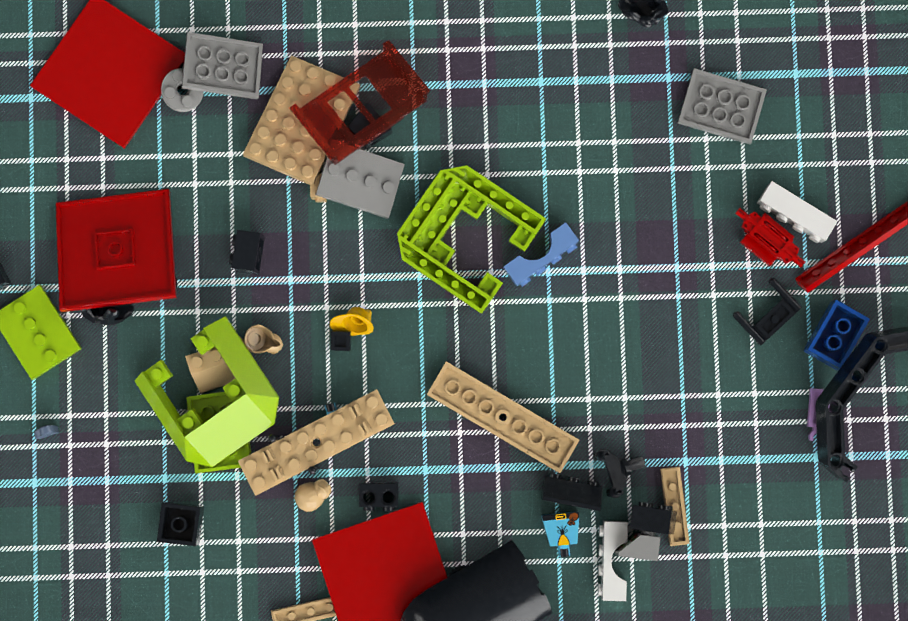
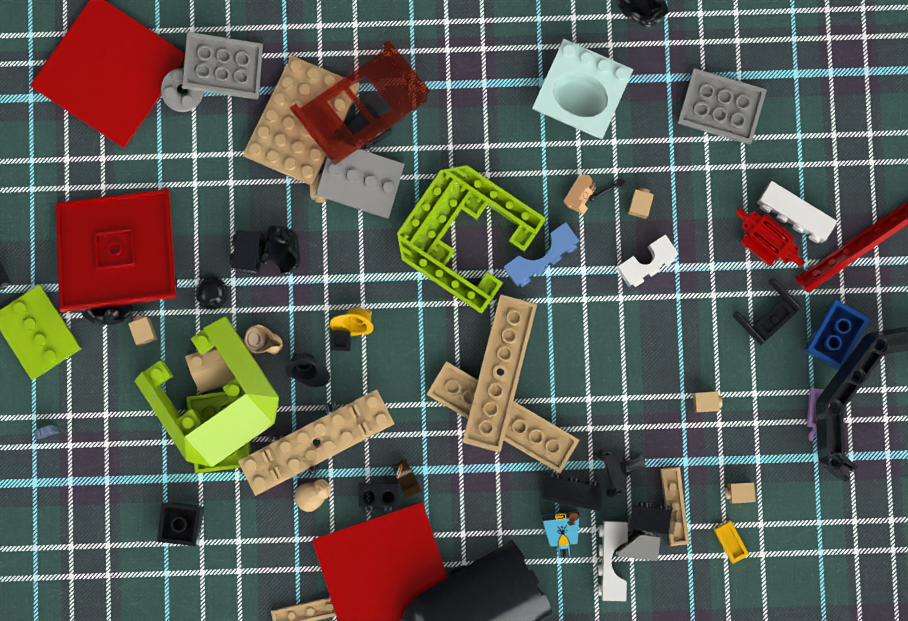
(142, 330): none -> tan brick
(212, 293): none -> black hat
(282, 249): none -> black hair
(306, 370): none -> black piece
(406, 478): none -> dark brown leg
(493, 392): none -> tan piece
(579, 193): none -> light nougat leg
(582, 89): none -> light aqua piece
(620, 182): none -> black hinge
(641, 203): none -> tan brick
(661, 251): none -> white arch
(706, 401): none -> tan brick
(731, 541): none -> yellow tile
(740, 492): none -> tan brick

